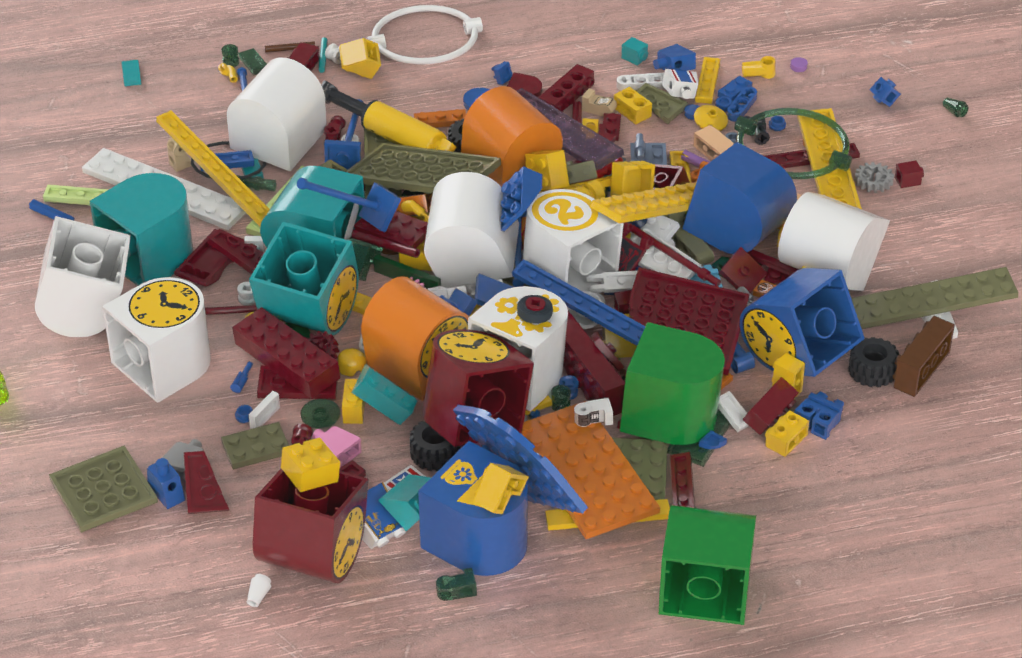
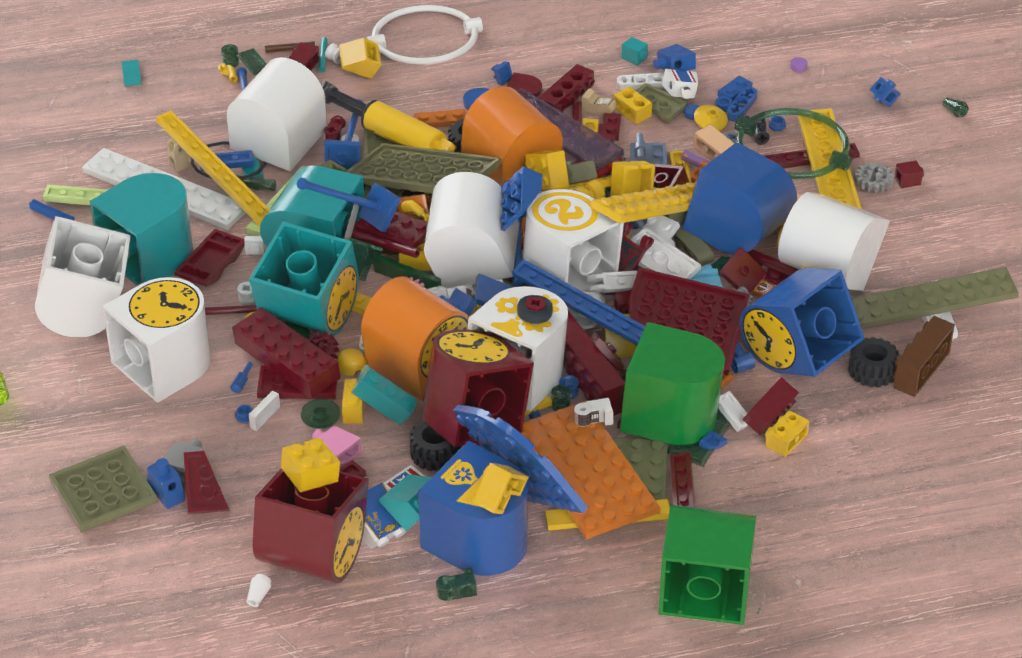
(242, 254): dark red wing -> none
(254, 445): olive plate -> none
(301, 433): dark red wheel -> none
(702, 273): dark red bar -> none
(707, 80): yellow tile -> none
(763, 68): yellow piece -> none
(791, 370): yellow brick -> none
(821, 413): blue hips -> none

